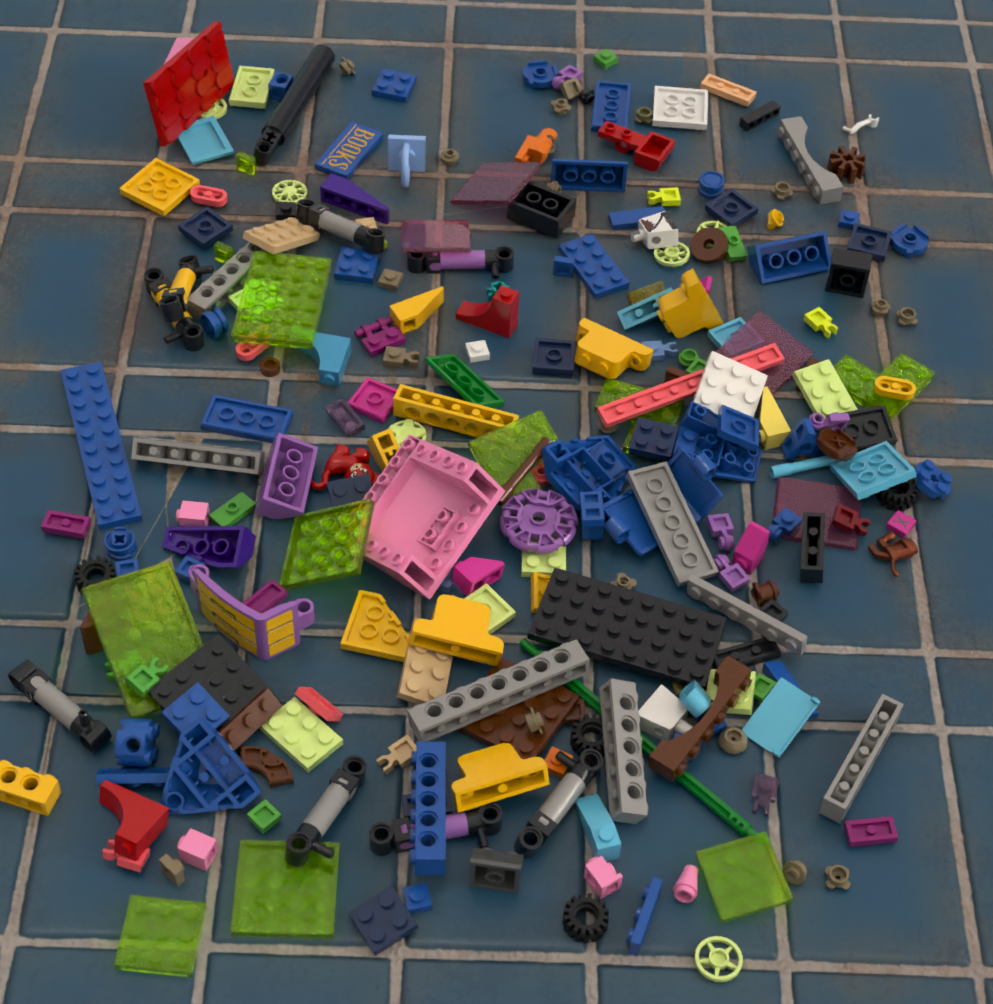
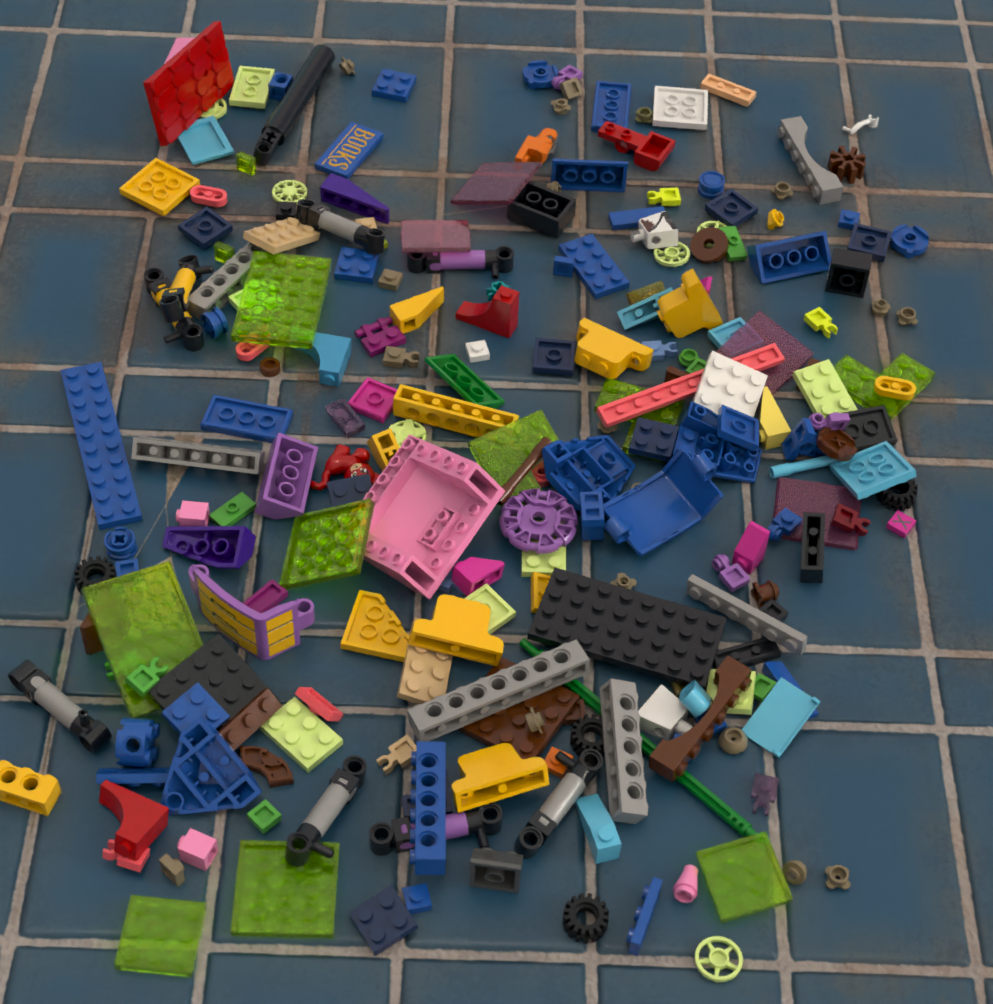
(66, 524): magenta plate -> none
(182, 570): blue plate -> none
(406, 154): light blue tile -> none
(449, 157): dark tan plate -> none
(586, 95): black plate -> none
(602, 877): bright pink brick -> none
(605, 59): bright green plate -> none
(672, 523): light grey plate -> none
(721, 526): medium lavender plate -> none
(759, 116): black piece -> none
(861, 758): light grey brick -> none
(870, 831): magenta plate -> none
(897, 551): copper piece -> none
(932, 480): blue plate -> none

